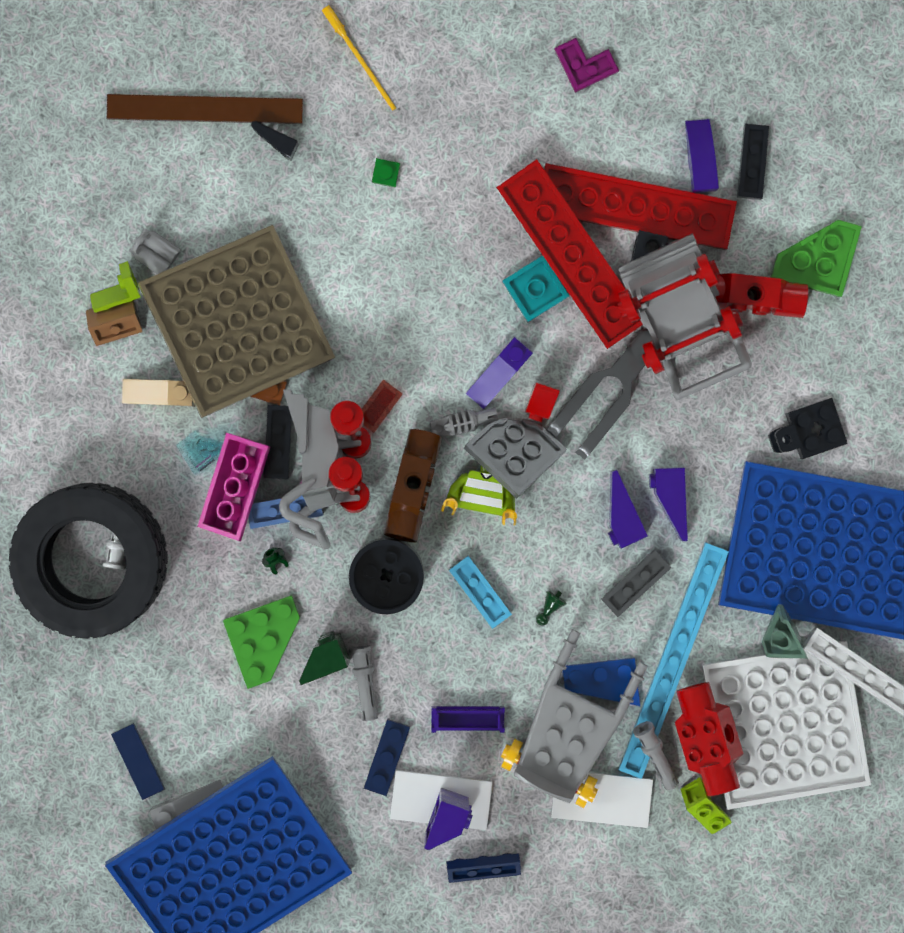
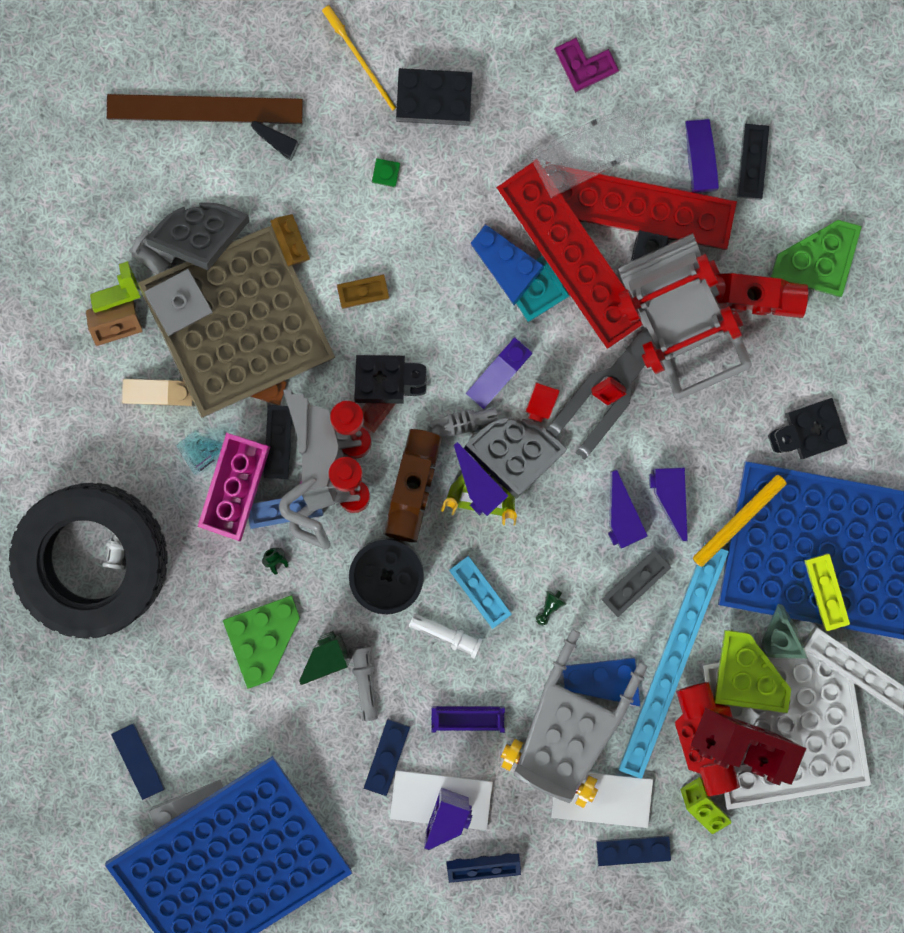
(178, 302): none -> light grey plate
(198, 233): none -> dark grey plate
(290, 240): none -> pearl gold plate
(363, 291): none -> pearl gold plate
(400, 381): none -> black plate
(434, 97): none -> black brick
(456, 639): none -> white pin
(480, 486): none -> dark purple slope
(506, 262): none -> blue wing
(592, 149): none -> clear windscreen
(608, 391): none -> red tile
(633, 850): none -> dark blue plate
(653, 747): light grey pin -> none
(729, 738): none -> dark red plate
(739, 520): none -> yellow axle
(748, 676): none -> lime plate
(827, 592): none -> neon yellow plate

